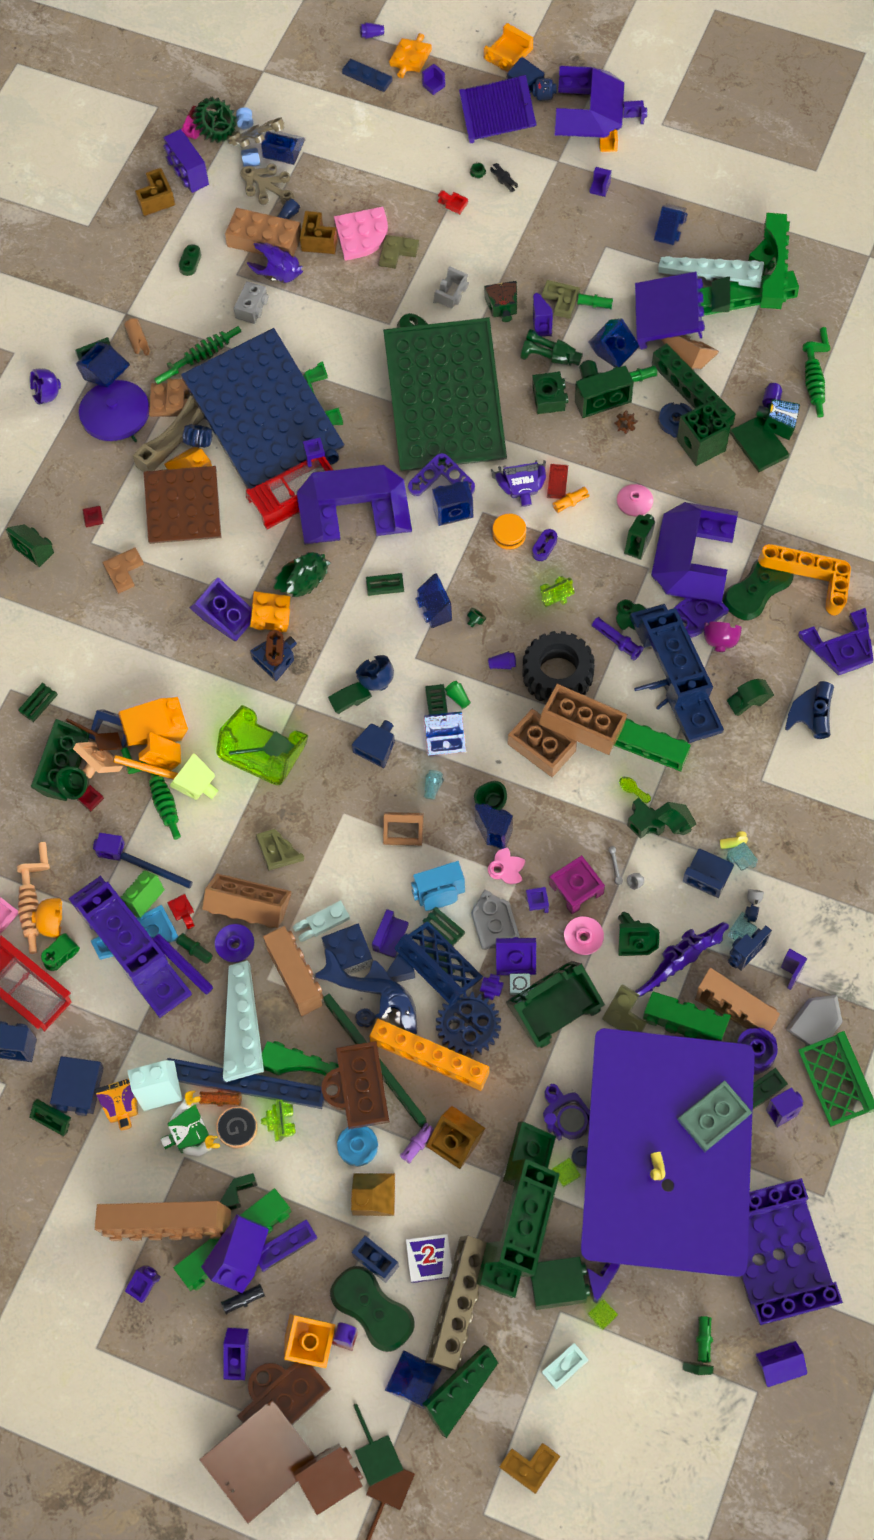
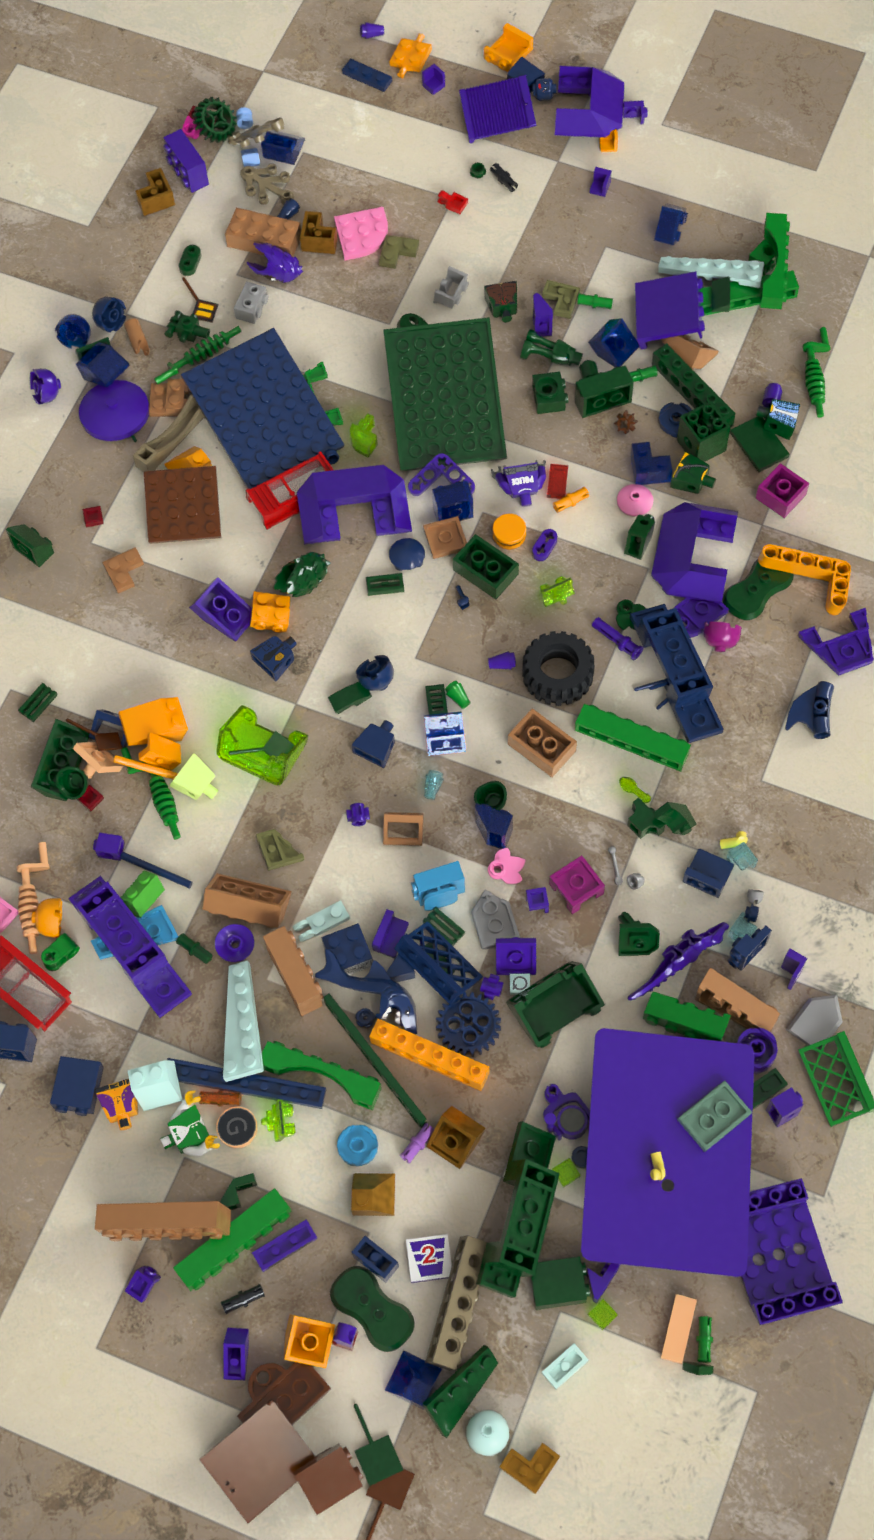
(50, 1114): dark green tile -> none
(73, 331): none -> clear blue cylinder
(109, 313): none -> dark blue cylinder
(182, 909): red plate -> none
(183, 965): dark purple axle -> none
(186, 327): none -> dark green piece
(197, 435): dark blue gear -> none
(203, 309): none -> piece
(236, 1254): dark purple slope -> none
(270, 647): reddish brown beam -> none
(313, 449): dark purple panel -> none
(358, 814): none -> dark purple gear
(358, 1086): reddish brown plate -> none
(362, 438): none -> clear neon green brick
(407, 554): none -> dark blue dish
(434, 602): clear blue slope -> none
(445, 537): none -> medium nougat plate
(464, 601): none -> dark blue hand
(475, 617): dark green tile -> none
(485, 566): none -> dark green brick
(487, 1433): none -> light aqua cylinder
(583, 719): medium nougat brick -> none
(583, 927): bright pink dish -> none
(620, 1014): olive plate -> none
(648, 468): none -> clear blue brick
(678, 1329): none -> light nougat tile
(692, 475): none -> dark green torso
(748, 694): dark green brick -> none
(782, 490): none -> magenta brick
(782, 1363): dark purple panel -> none

